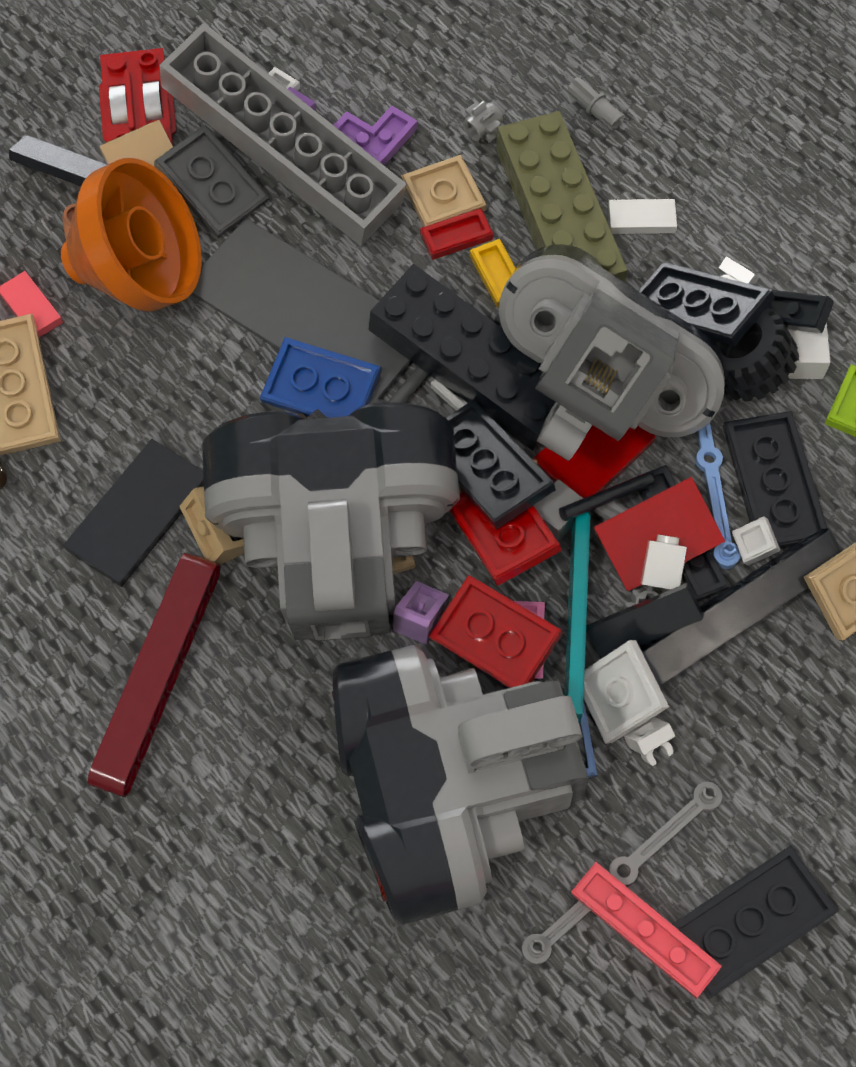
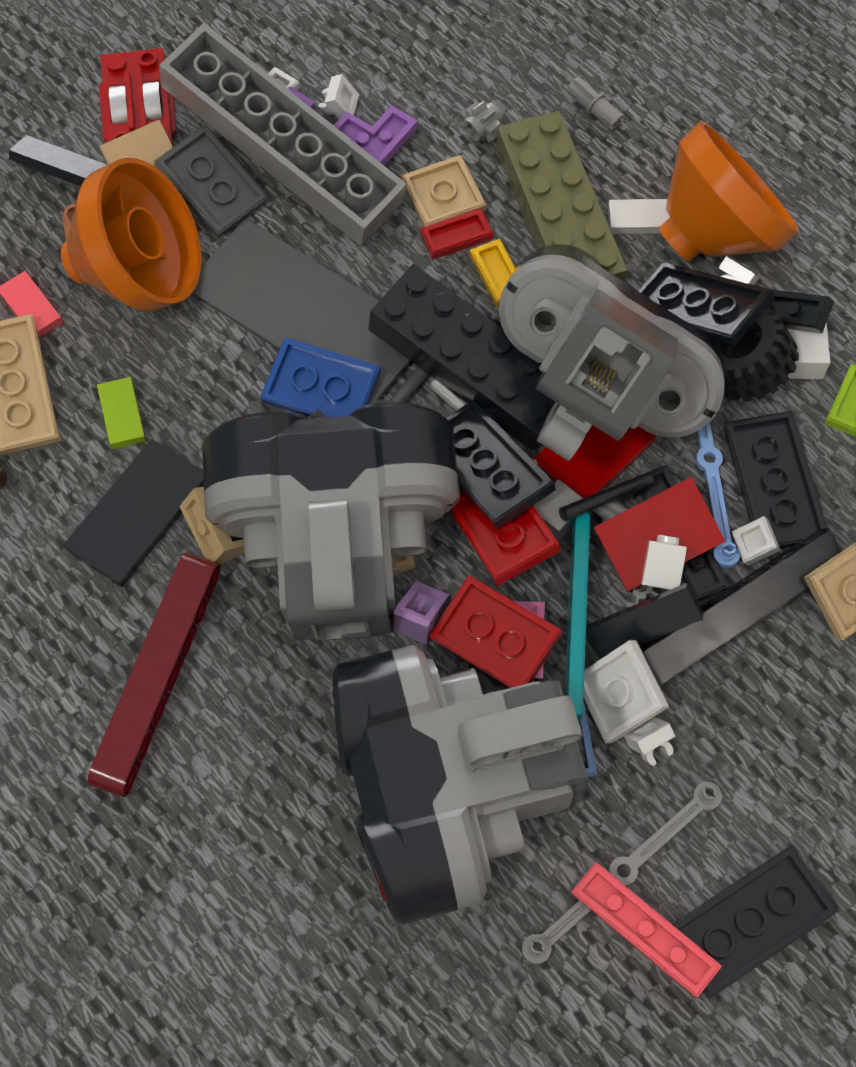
(121, 413): none -> lime tile
(339, 97): none -> white tile
(721, 202): none -> orange cone

